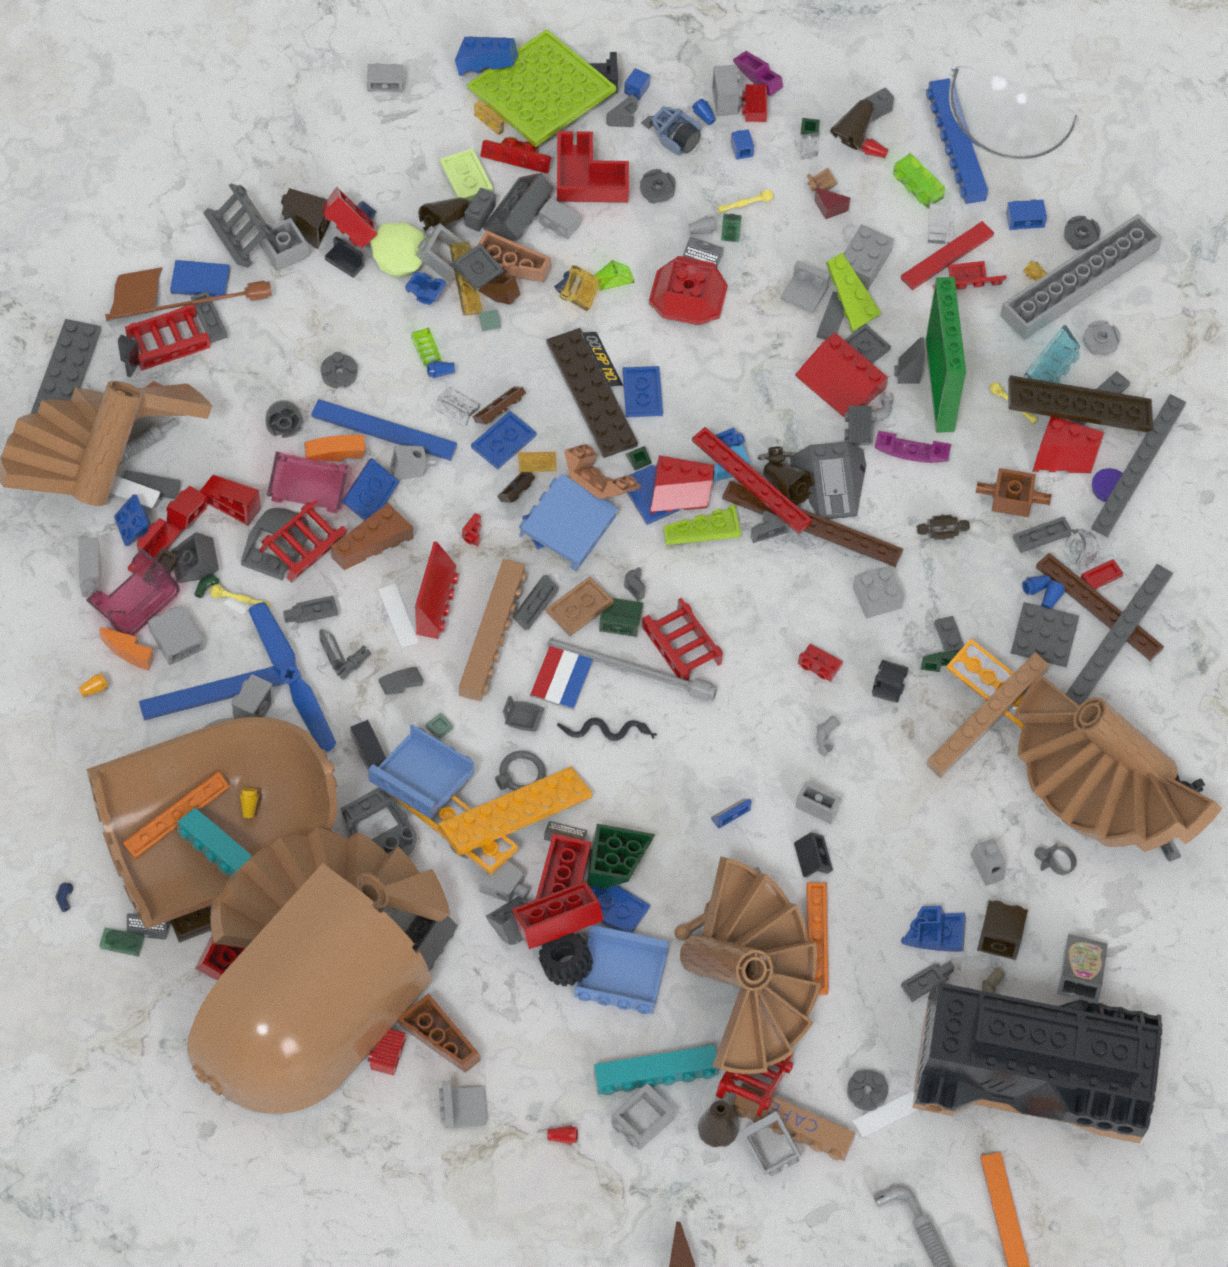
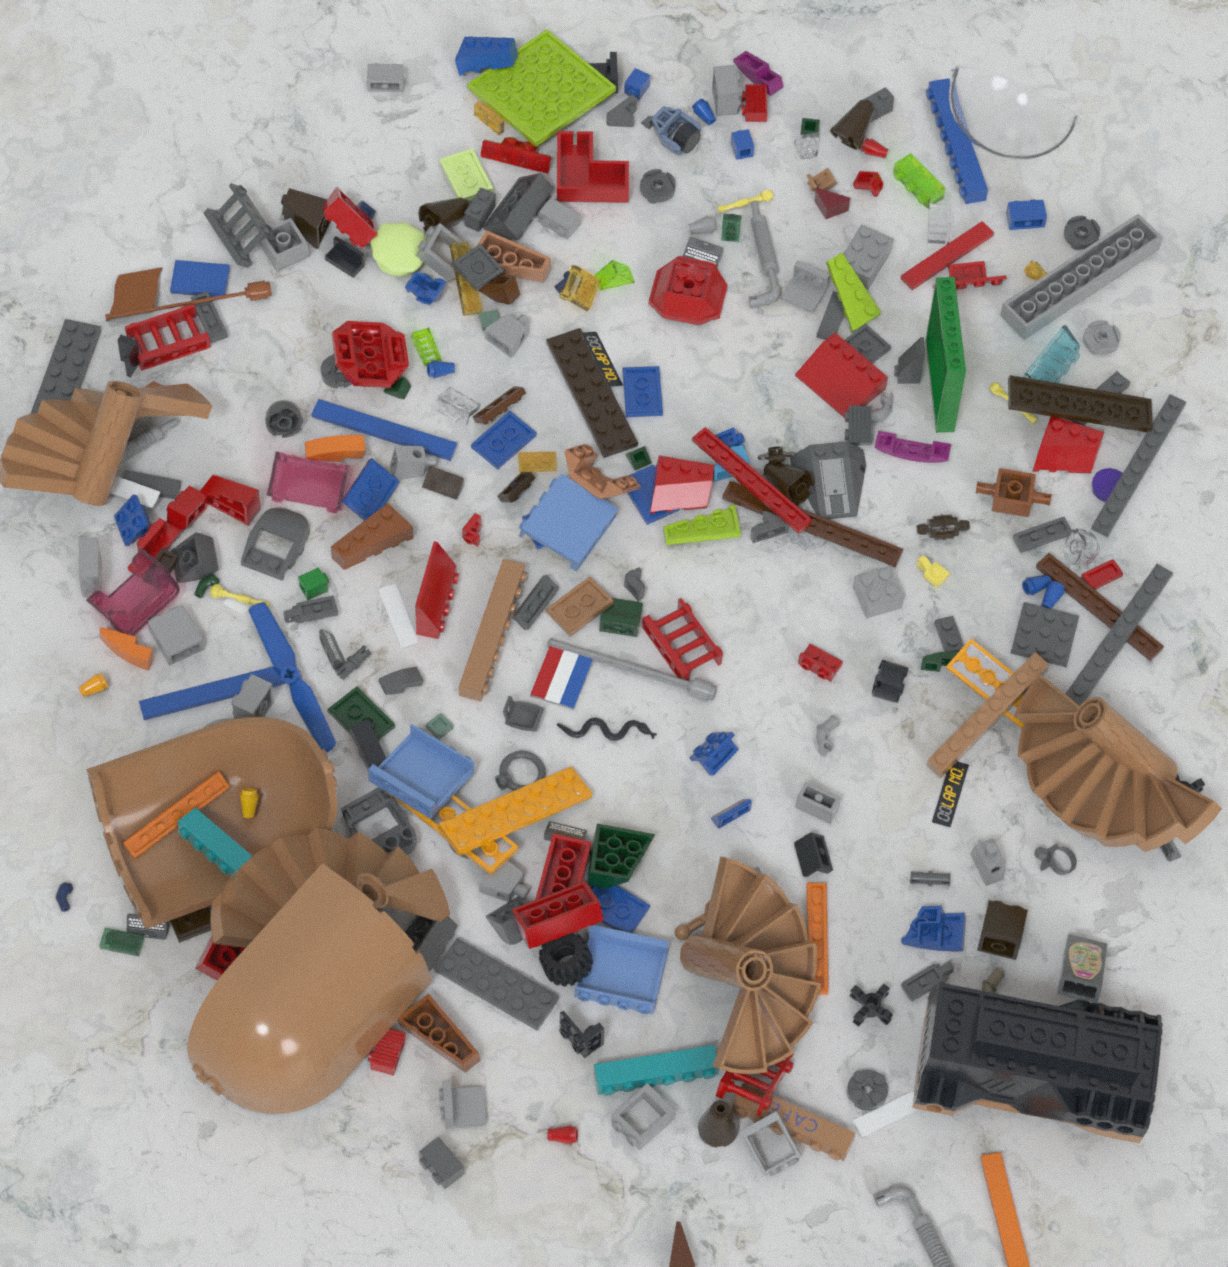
(308, 558): red fence -> none
(313, 583): none -> green brick
(356, 708): none -> dark green tile
(370, 353): none -> red piece
(399, 388): none -> dark green slope
(441, 1163): none -> dark grey brick
(443, 482): none -> dark brown slope
(497, 984): none -> dark grey plate
(507, 333): none -> light grey torso
(585, 1042): none -> black bracket
(715, 751): none -> blue bracket
(767, 258): none -> light grey piece
(866, 1011): none -> black pin
(869, 181): none -> red bracket
(930, 878): none -> dark grey pin
(933, 572): none -> light yellow plate
(950, 794): none -> black sticker

